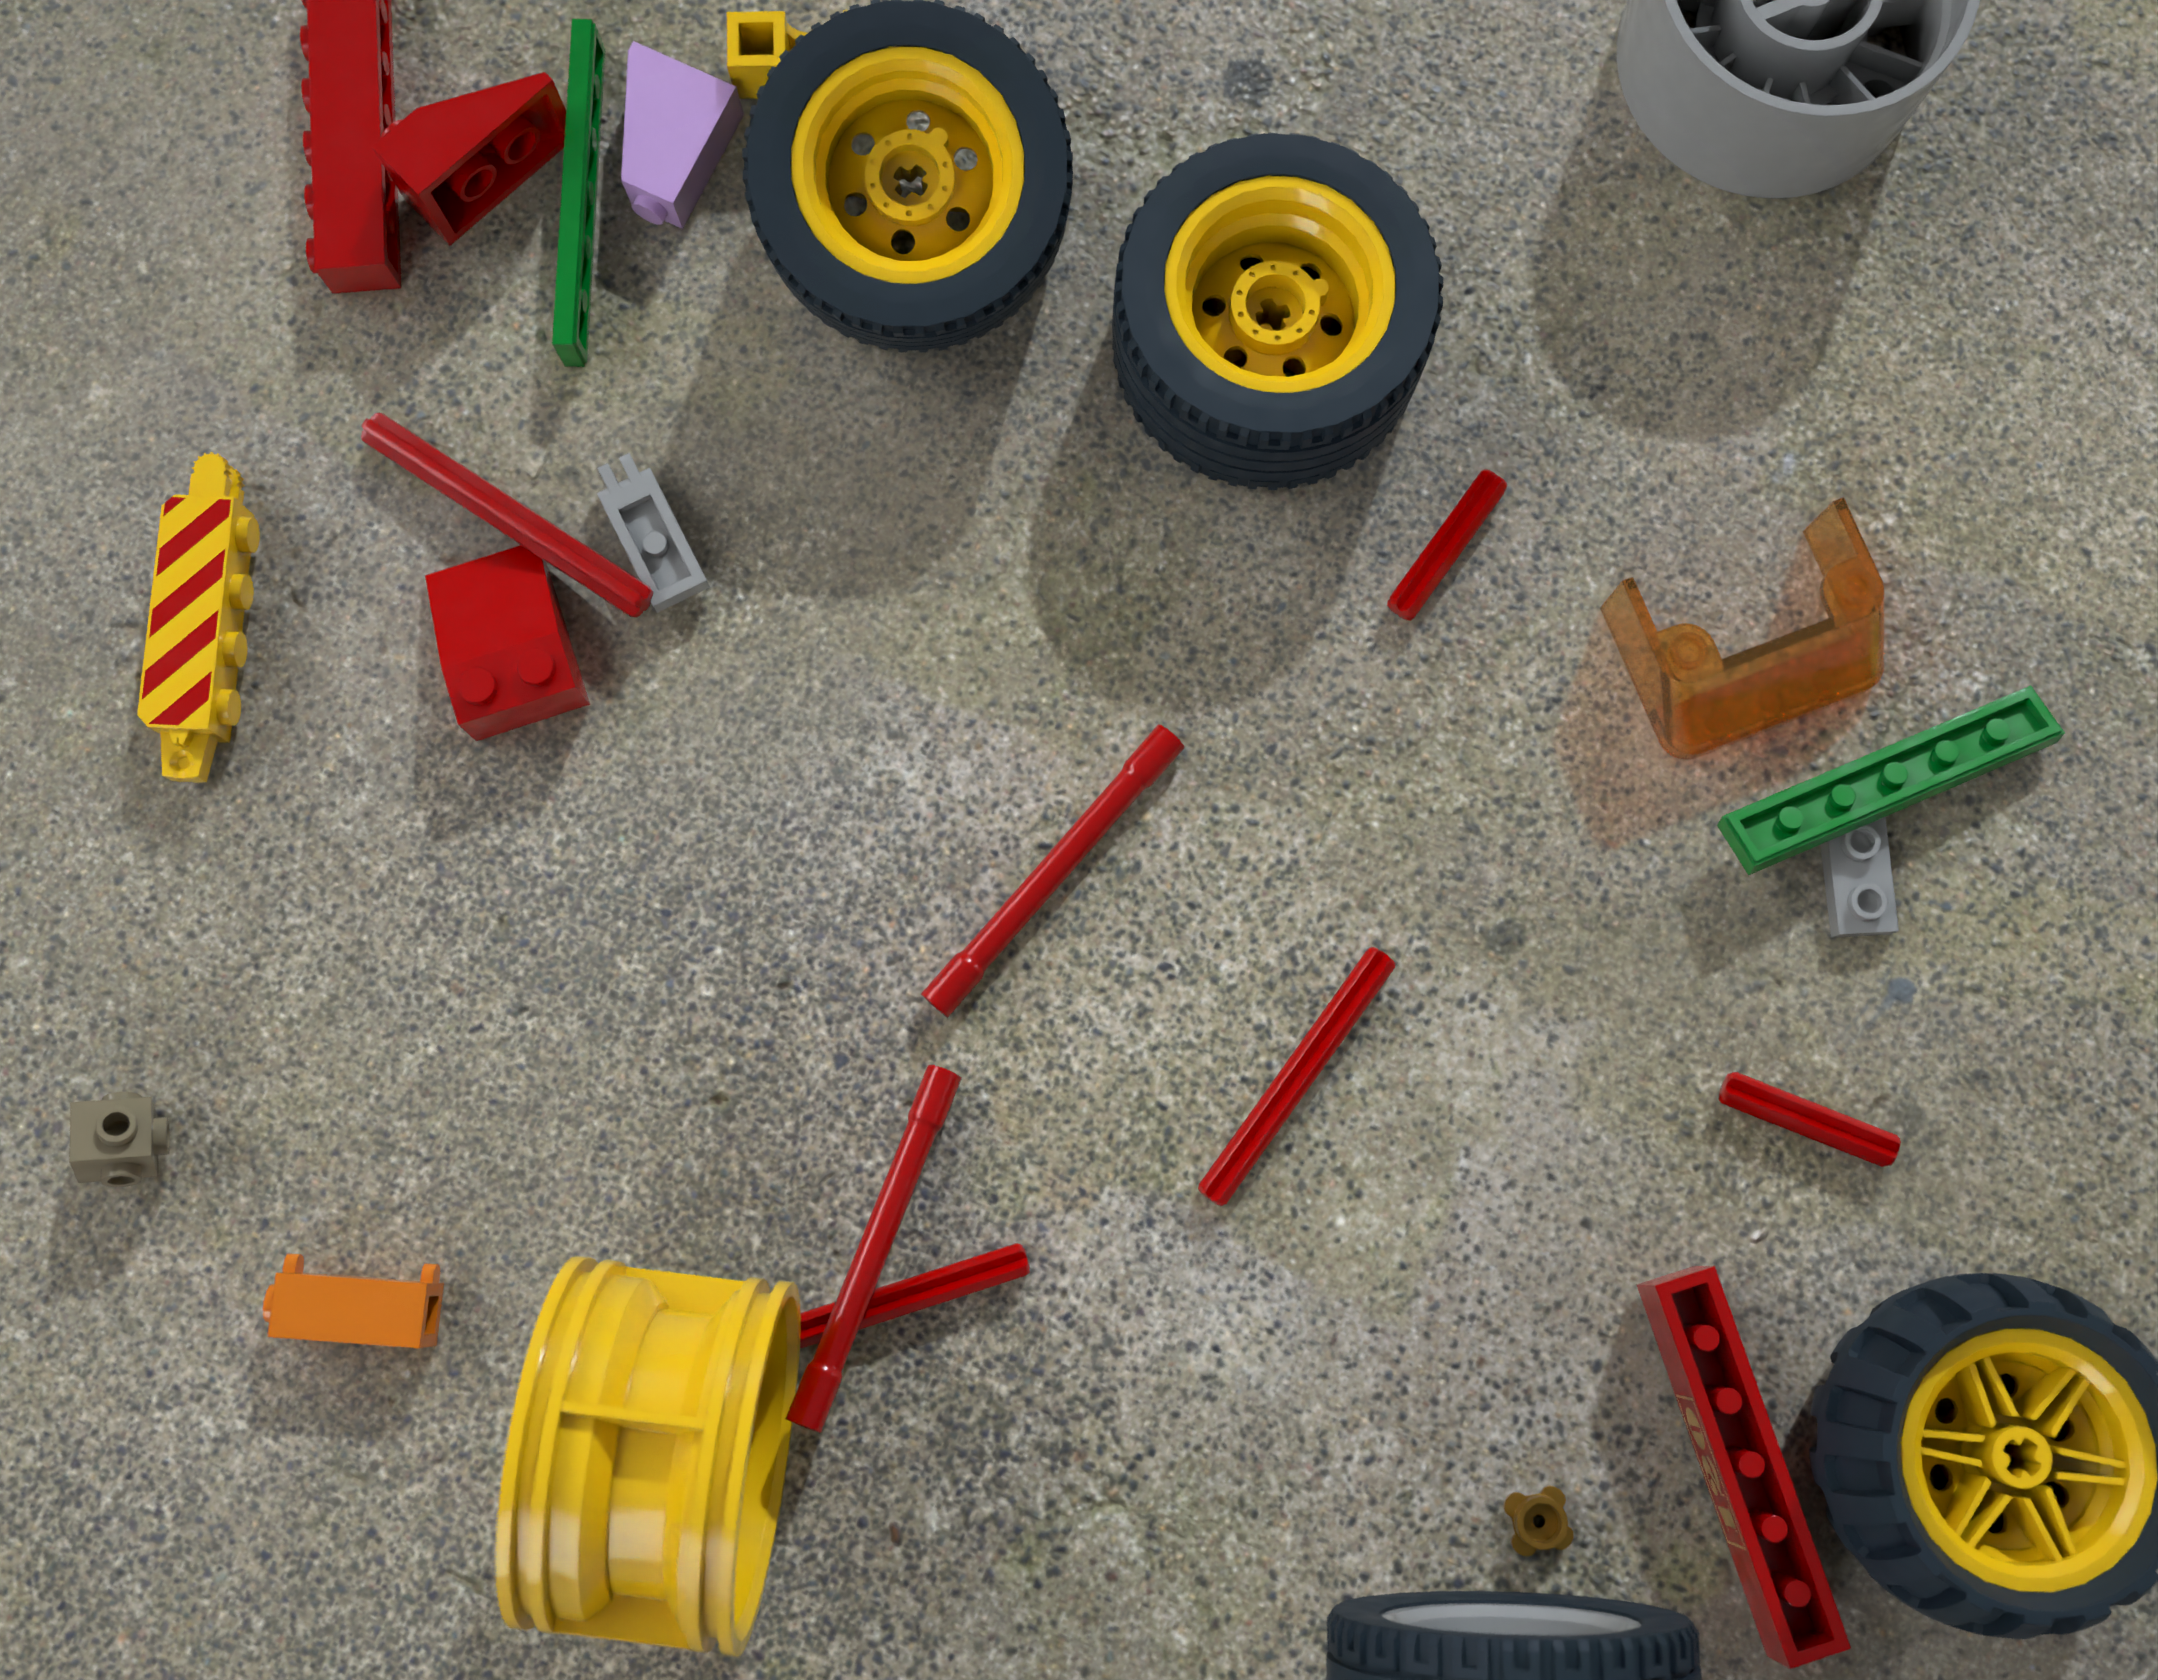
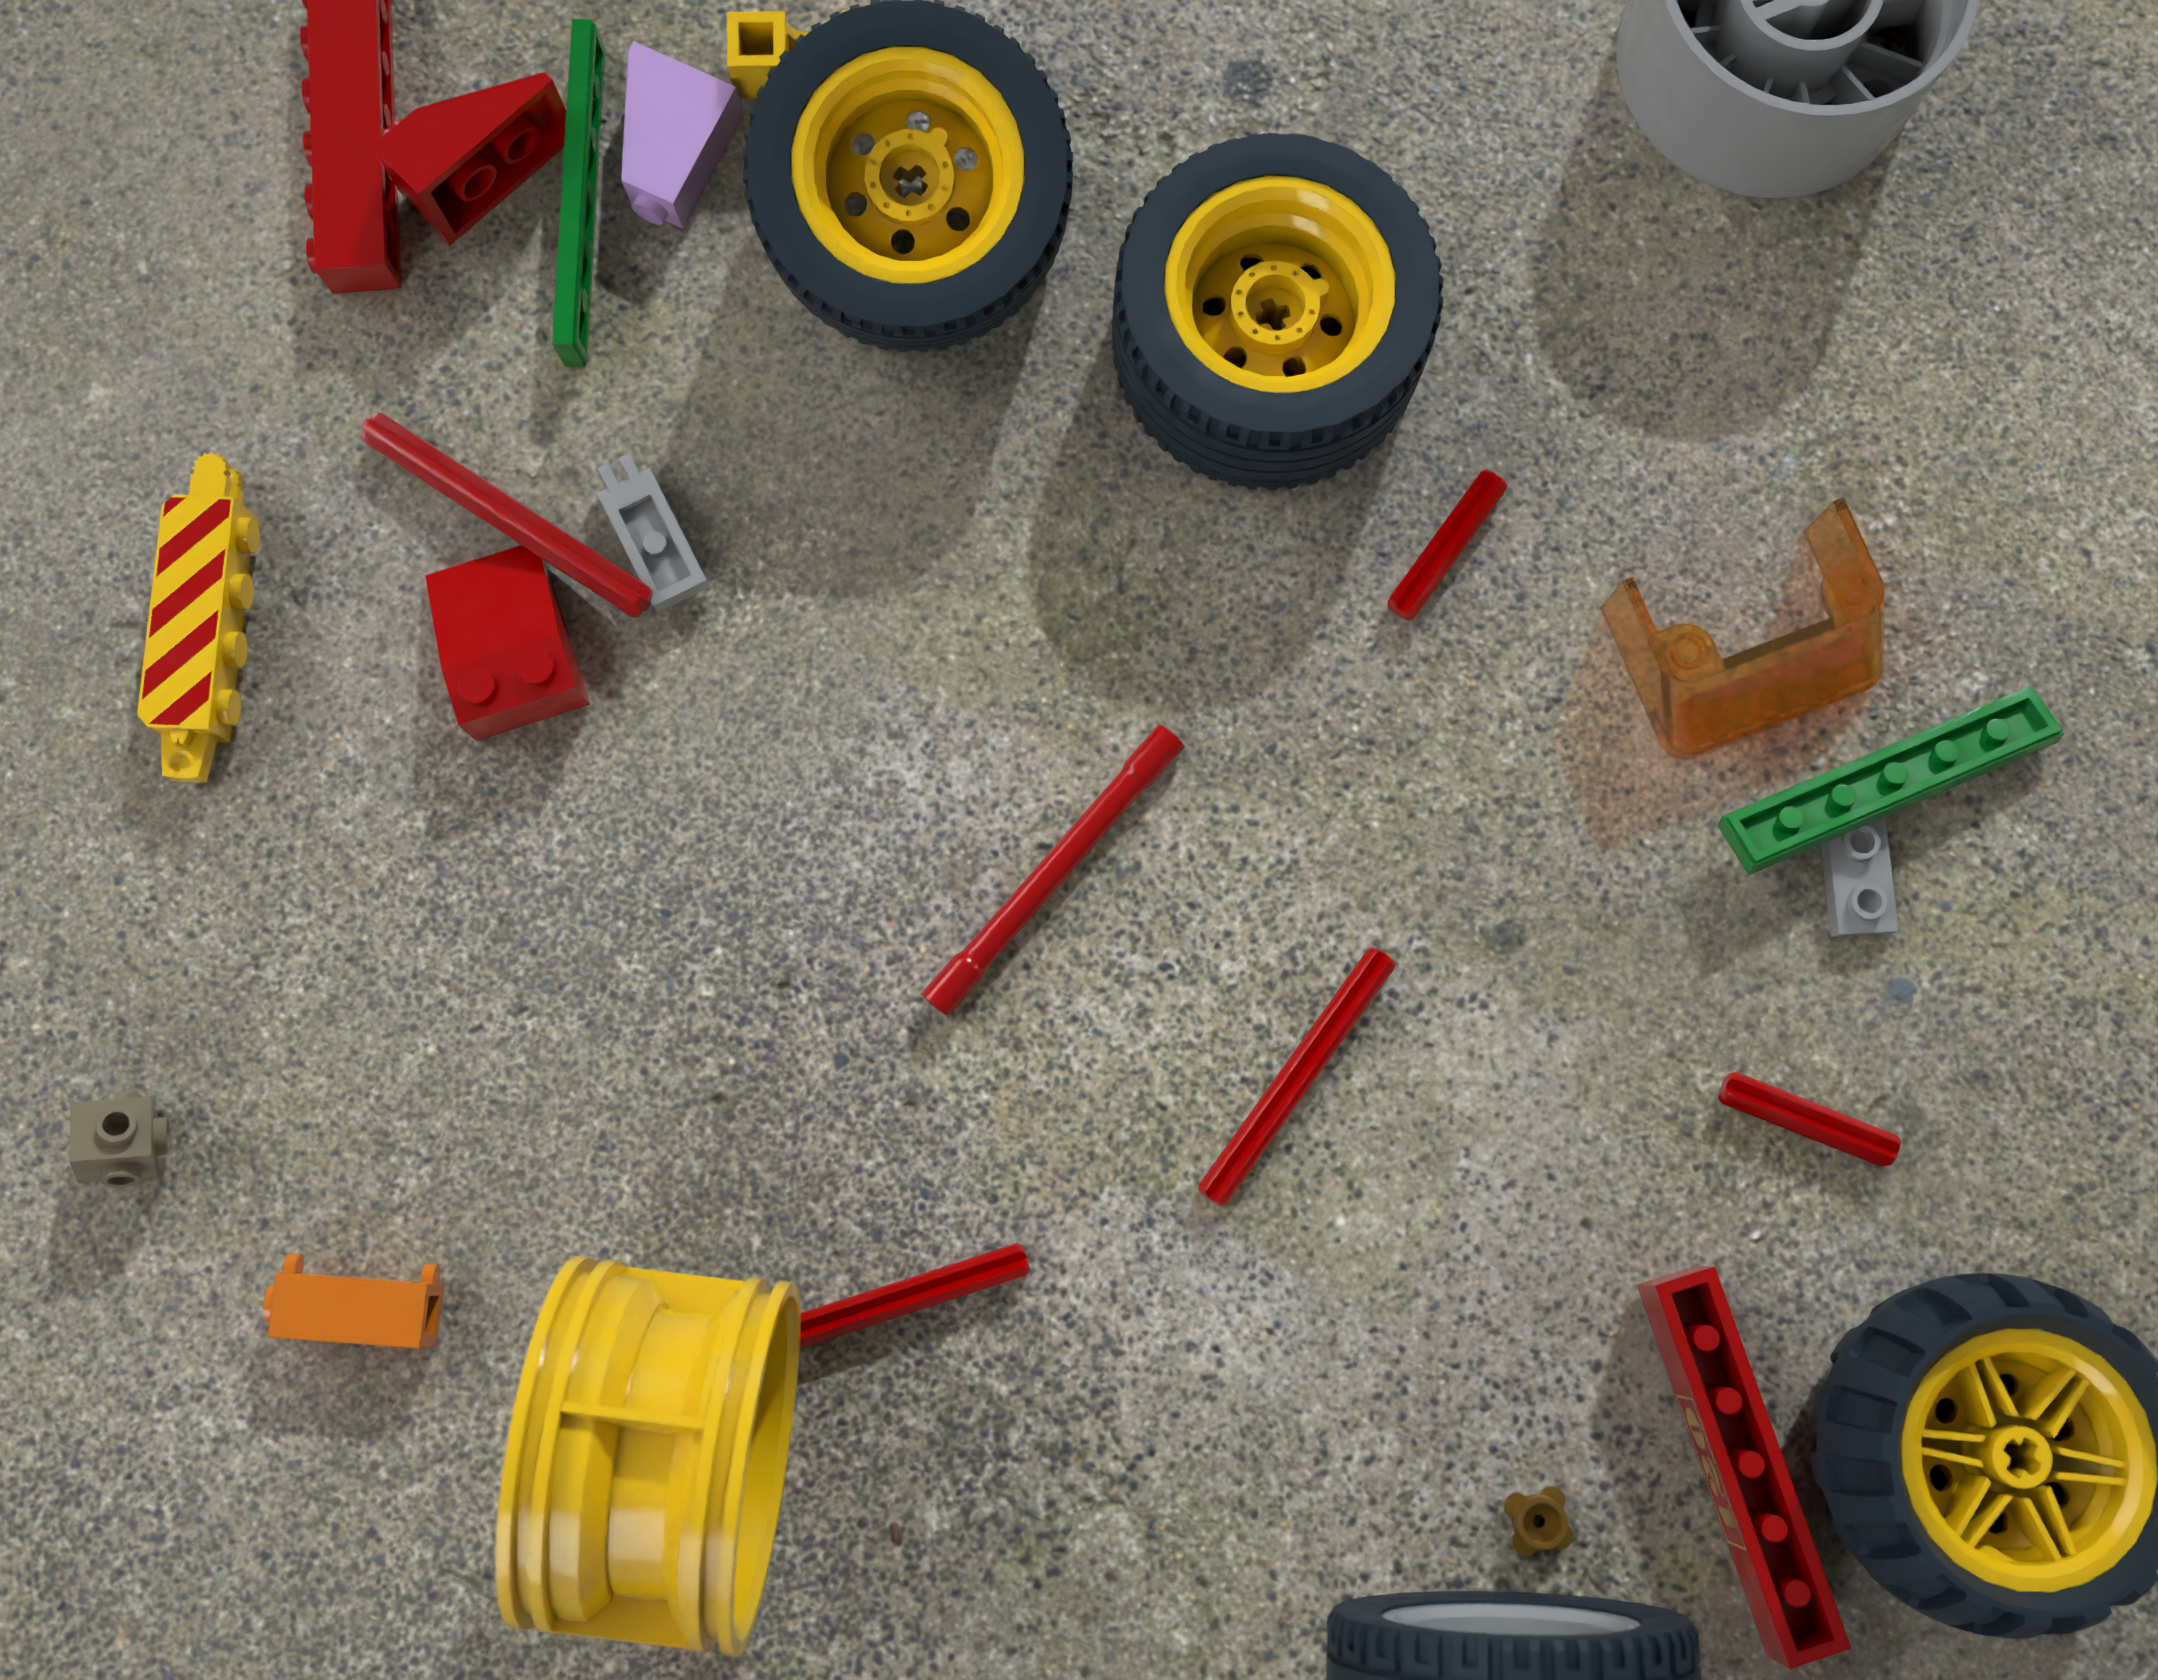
(824, 1372): red piece -> none

